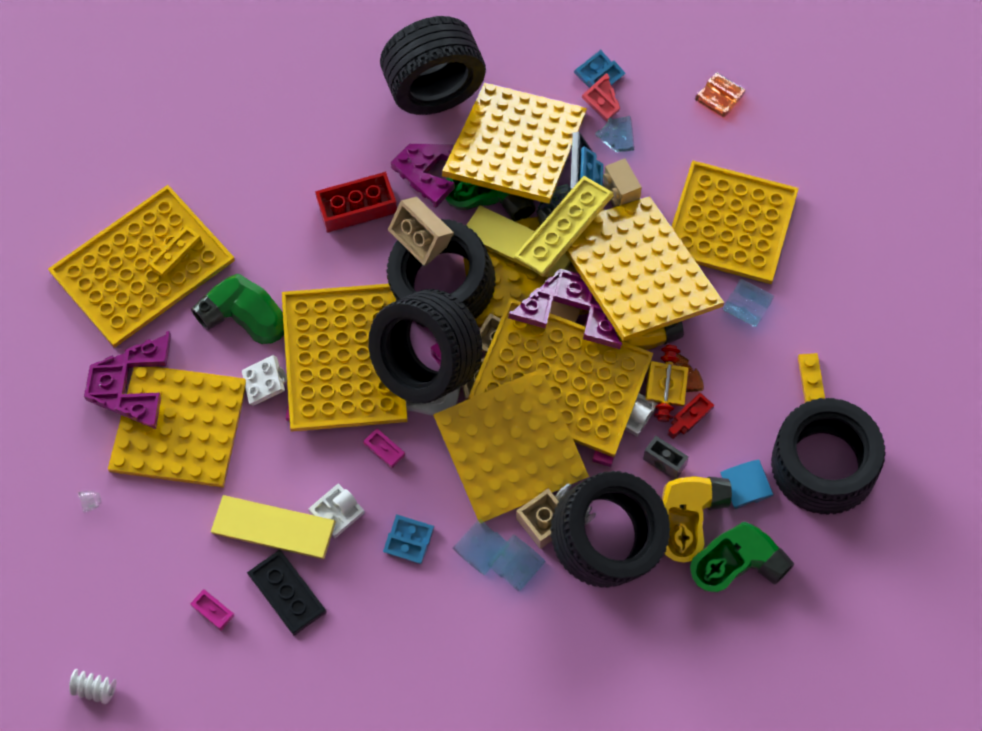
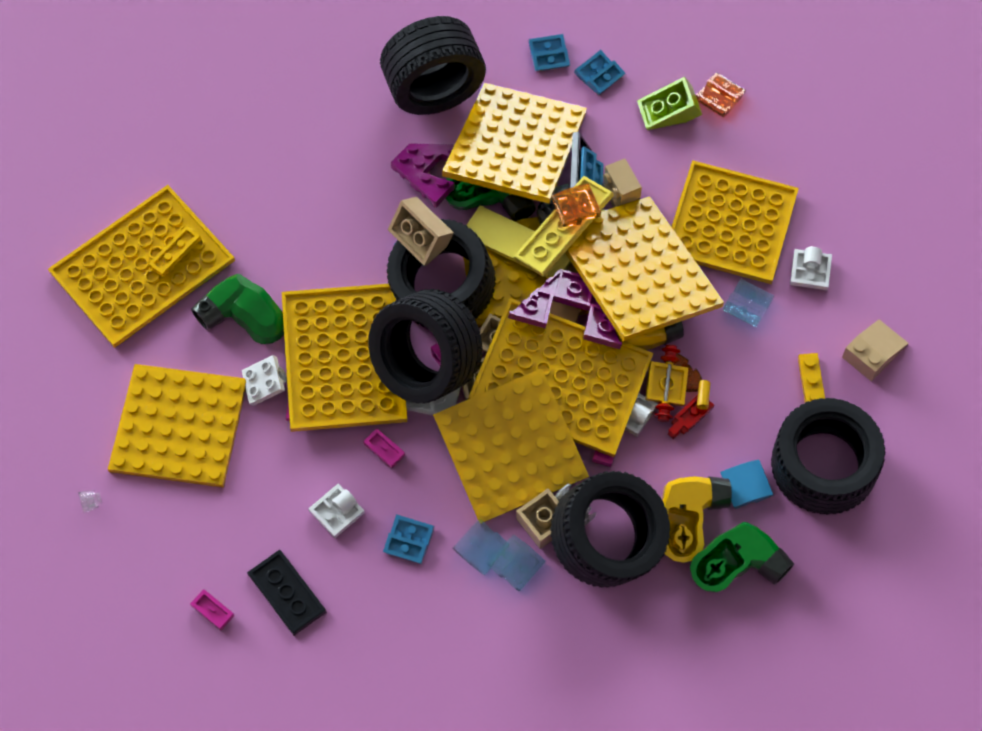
(91, 688): white piece -> none
(109, 377): magenta wing -> none
(273, 527): light yellow tile -> none
(356, 202): red brick -> none
(549, 52): none -> dark azure slope
(576, 205): none -> clear orange slope
(602, 98): coral wing -> none
(618, 134): clear light blue slope -> none
(665, 457): dark grey brick -> none
(670, 105): none -> lime slope
(703, 394): none -> yellow axle
(811, 268): none -> white plate
(874, 349): none -> tan slope

